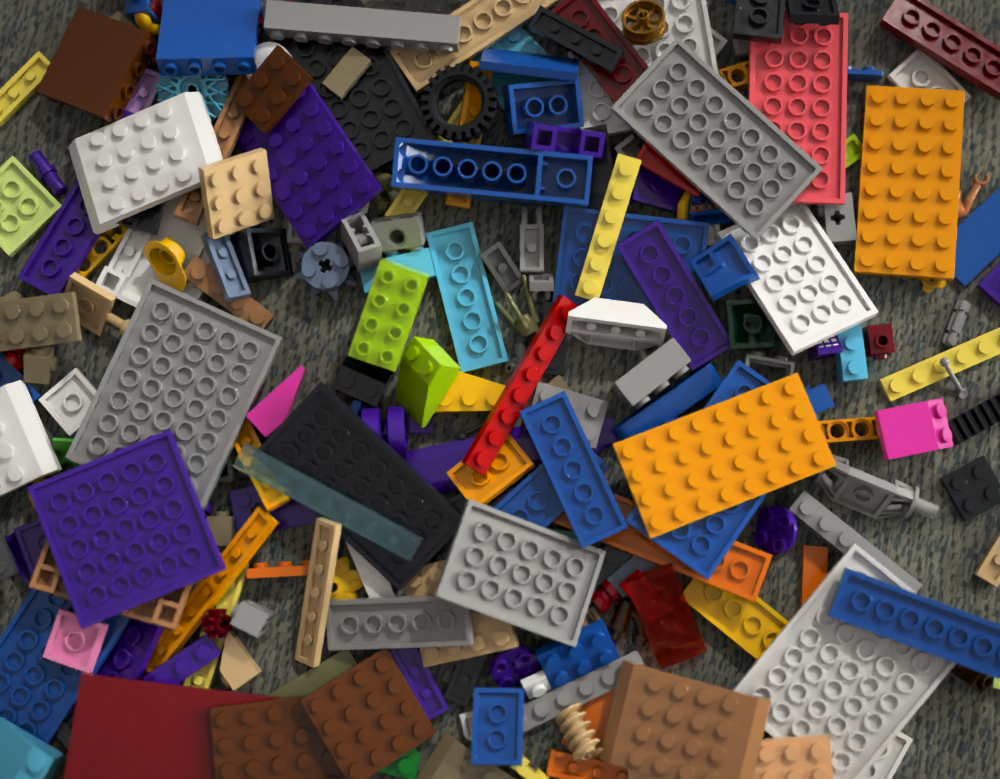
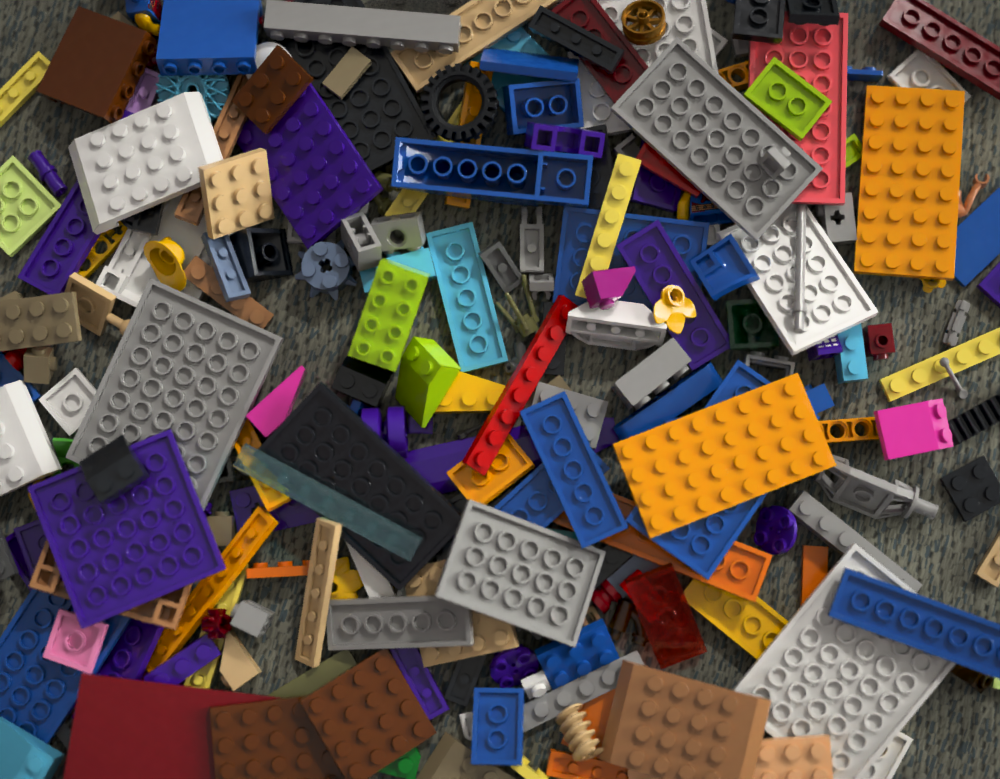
(113, 470): none -> black slope
(607, 286): none -> magenta slope
(674, 311): none -> yellow plate
(775, 161): none -> light grey tile
(787, 99): none -> lime plate
(799, 307): none -> light grey bar

